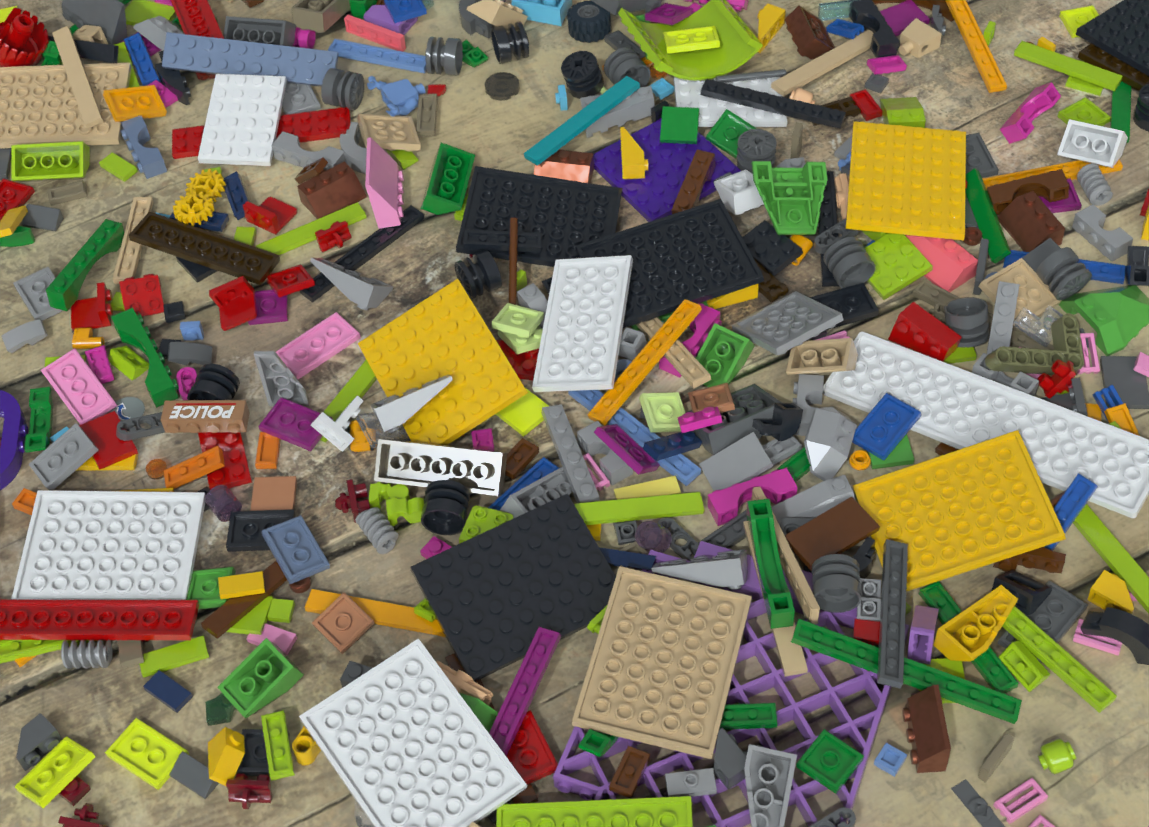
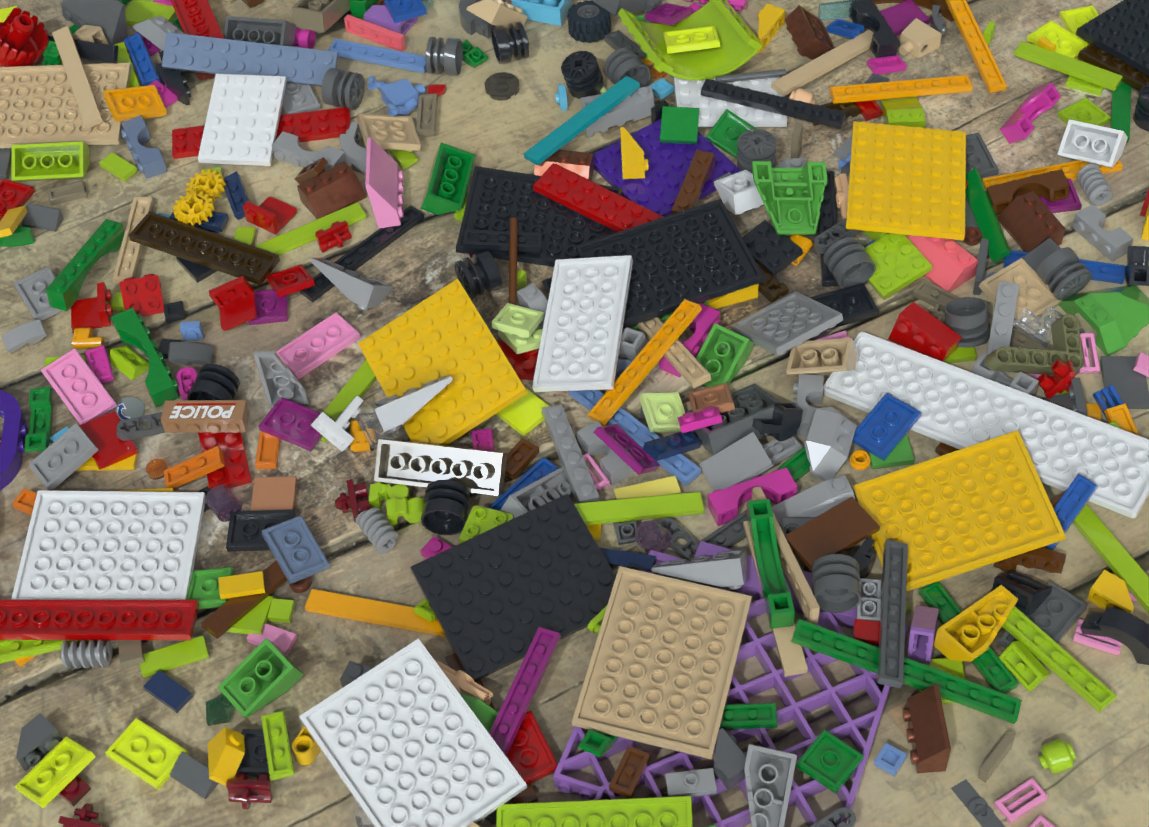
(343, 623): nougat tile -> none
(592, 199): none -> red plate
(900, 89): none -> light orange tile
(1065, 41): none -> neon yellow tile

